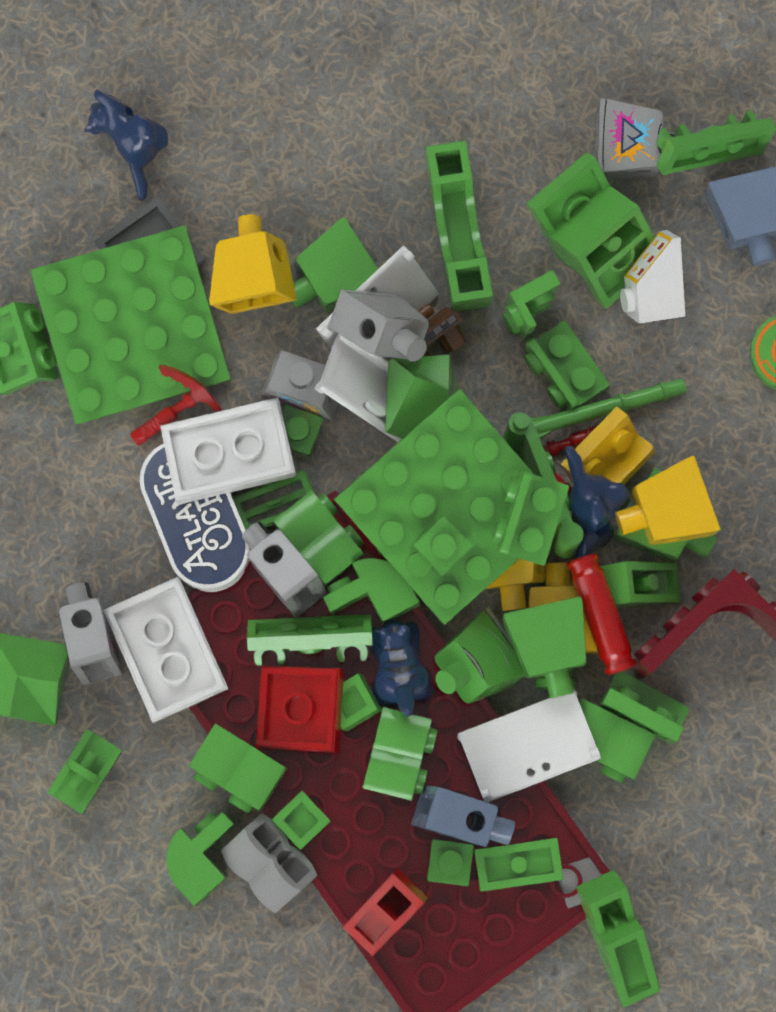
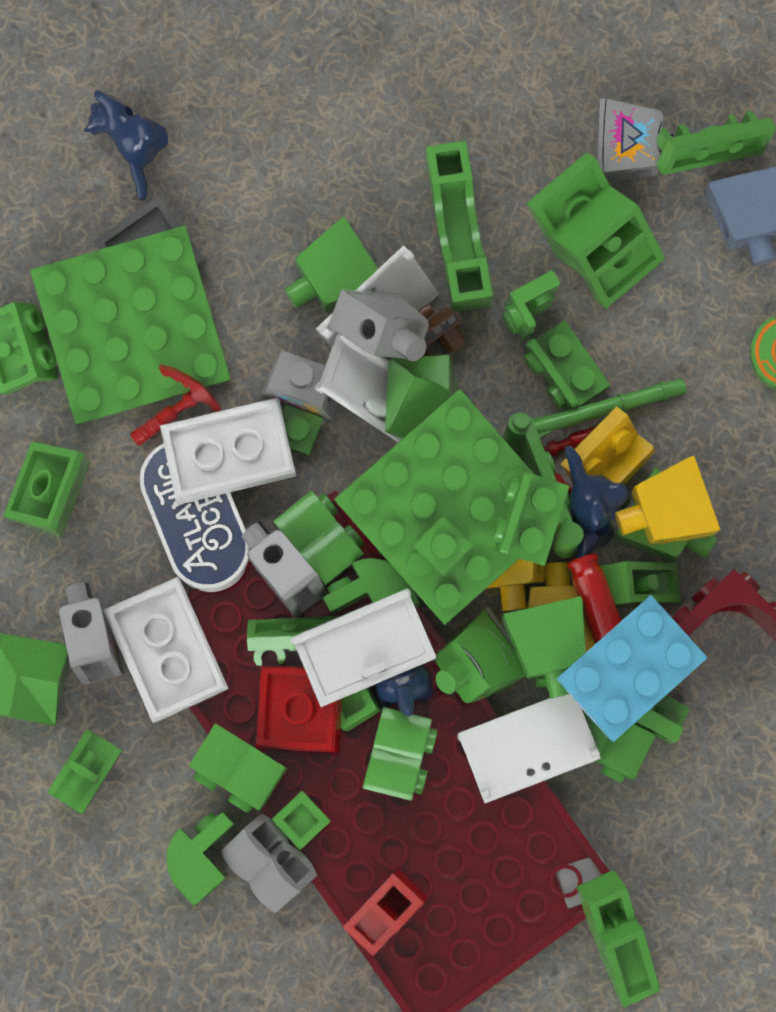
(47, 488): none -> bright green slope
(251, 270): yellow torso -> none
(269, 488): bright green tile -> none
(363, 645): none -> white door
(447, 812): sand blue torso -> none
(450, 862): bright green plate -> none
(518, 864): bright green plate -> none
(631, 668): none -> medium azure plate
(655, 282): white slope -> none

